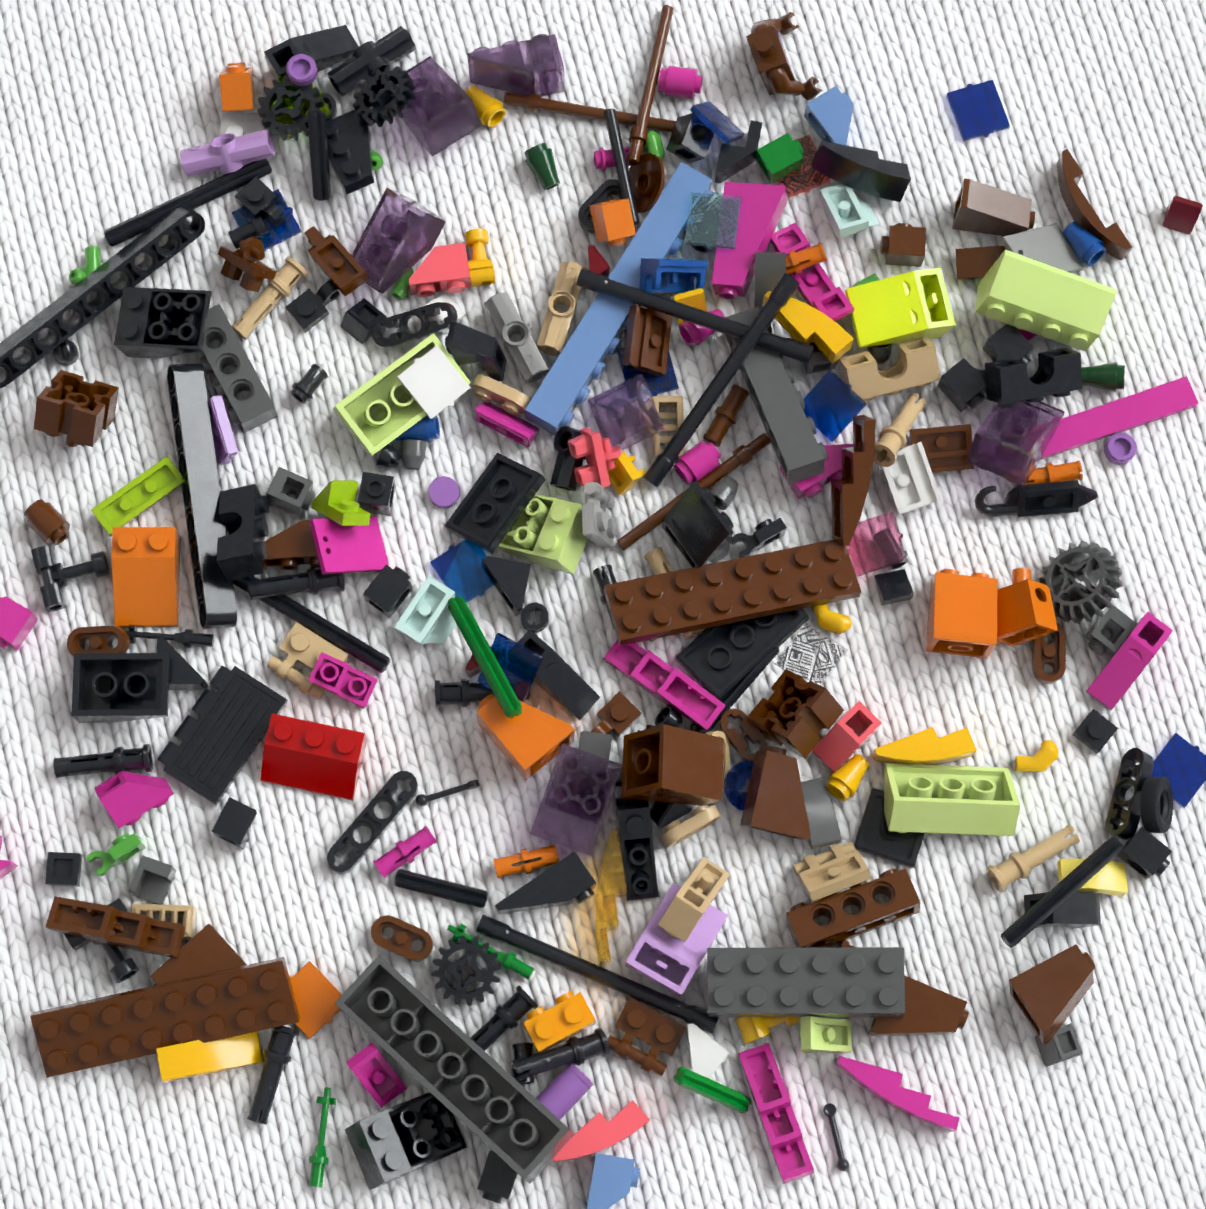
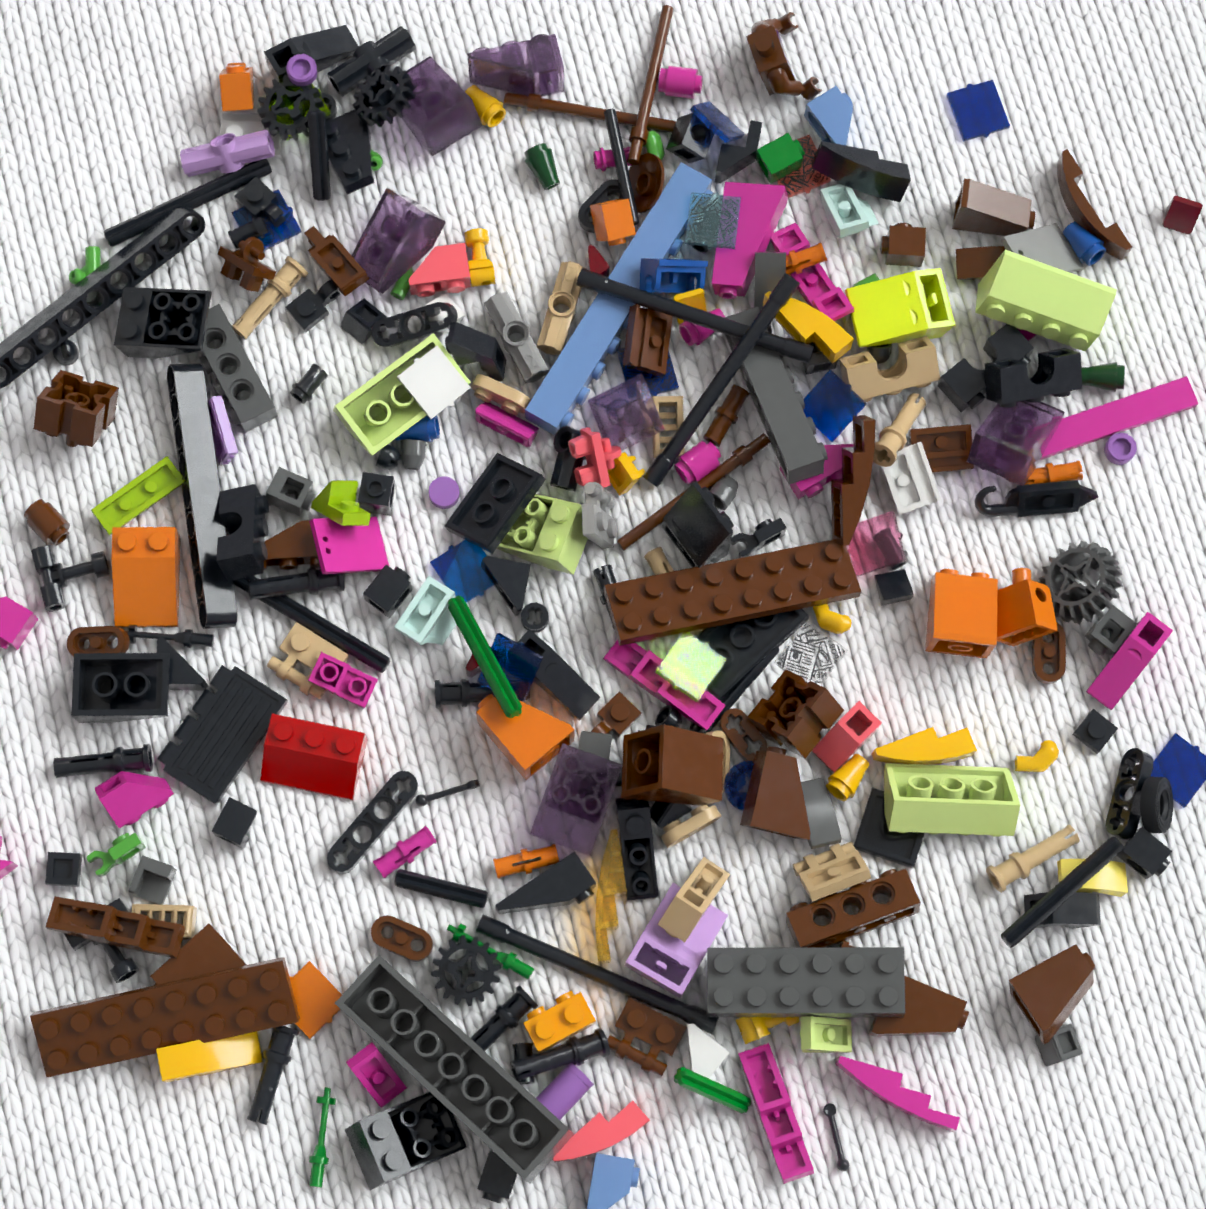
(690, 666): none -> clear neon green piece

